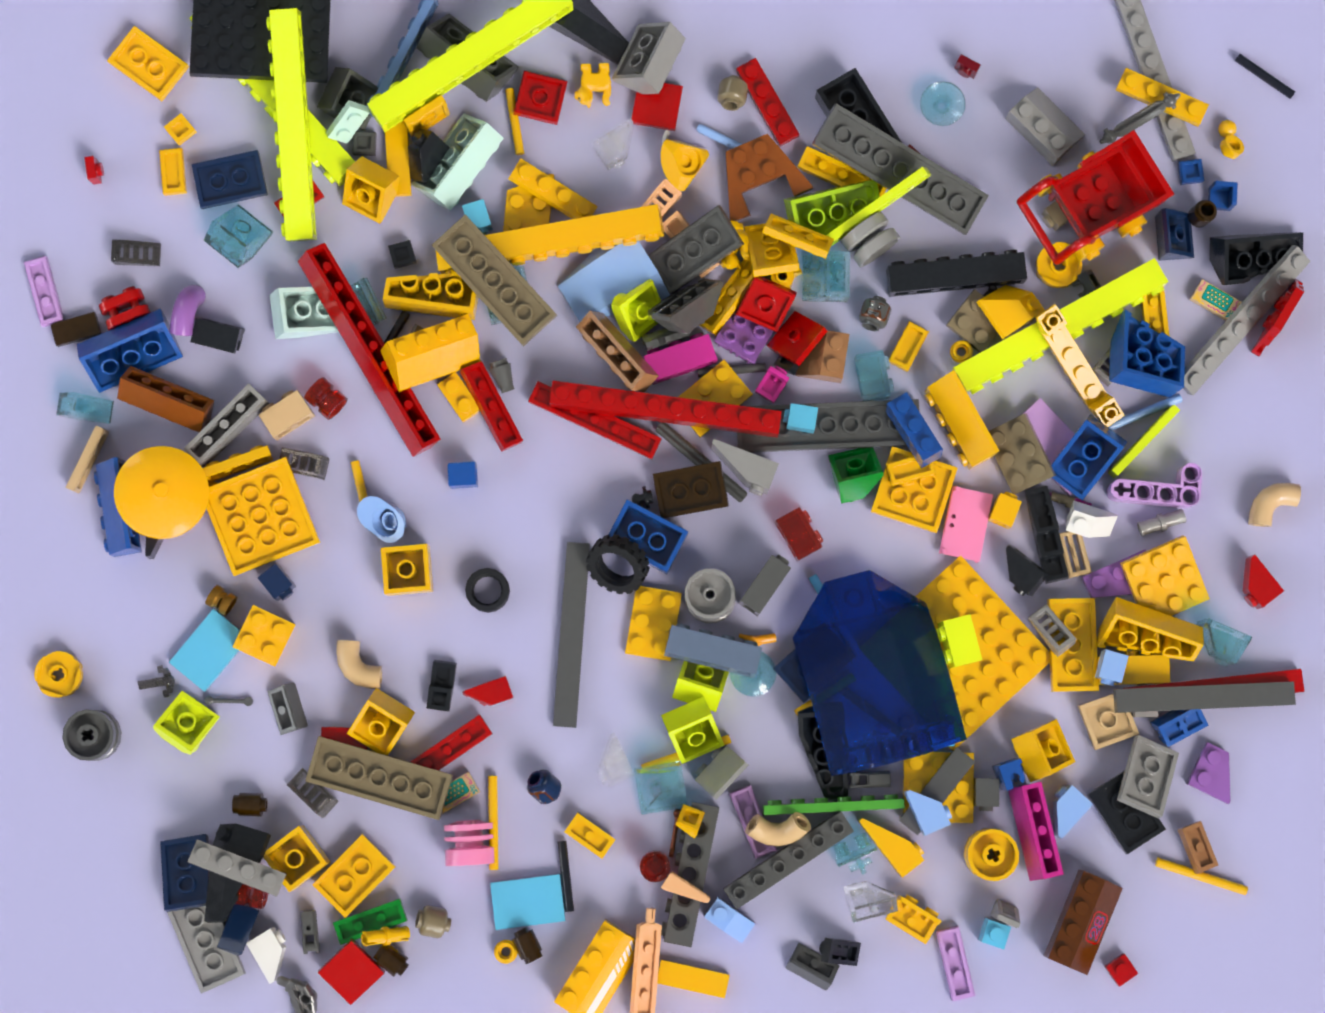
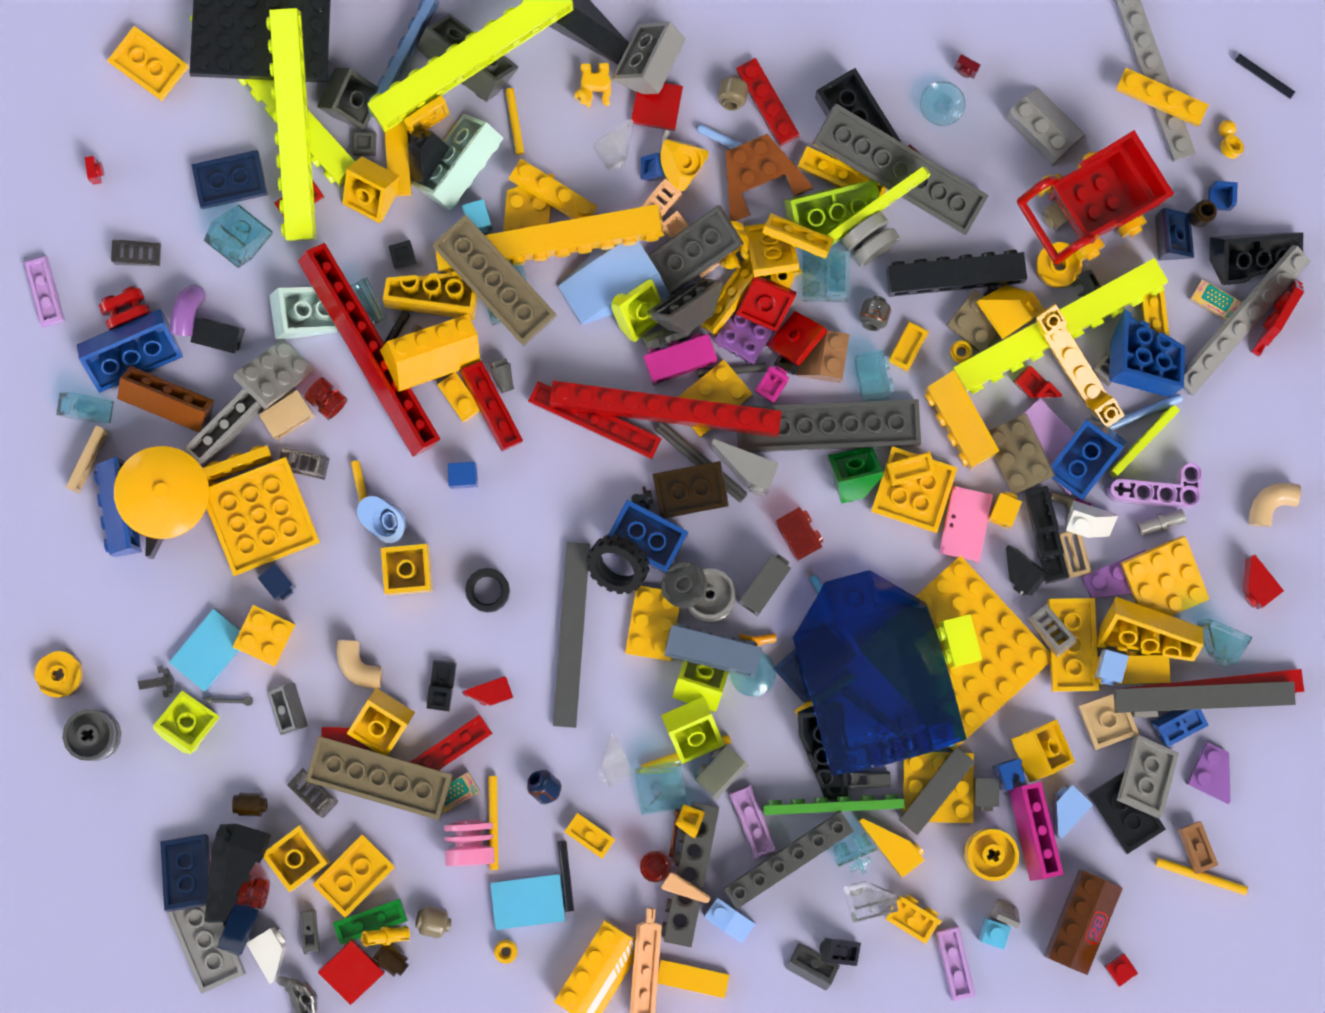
(75, 329): dark brown tile -> none
(173, 171): yellow tile -> none
(180, 129): yellow plate -> none
(221, 600): pearl gold wheel -> none
(237, 868): light grey plate -> none
(273, 373): none -> light grey plate
(347, 121): light aqua plate -> none
(527, 945): dark brown brick -> none
(540, 97): red plate -> none
(617, 351): medium nougat brick -> none
(651, 167): none -> blue plate
(684, 585): none -> dark grey tile
(778, 833): tan cylinder -> none
(801, 418): medium azure brick -> none
(914, 430): blue brick -> none
(928, 812): light blue slope -> none
(1034, 385): none -> red slope
(1140, 118): dark grey wheel -> none
(1191, 172): blue tile -> none

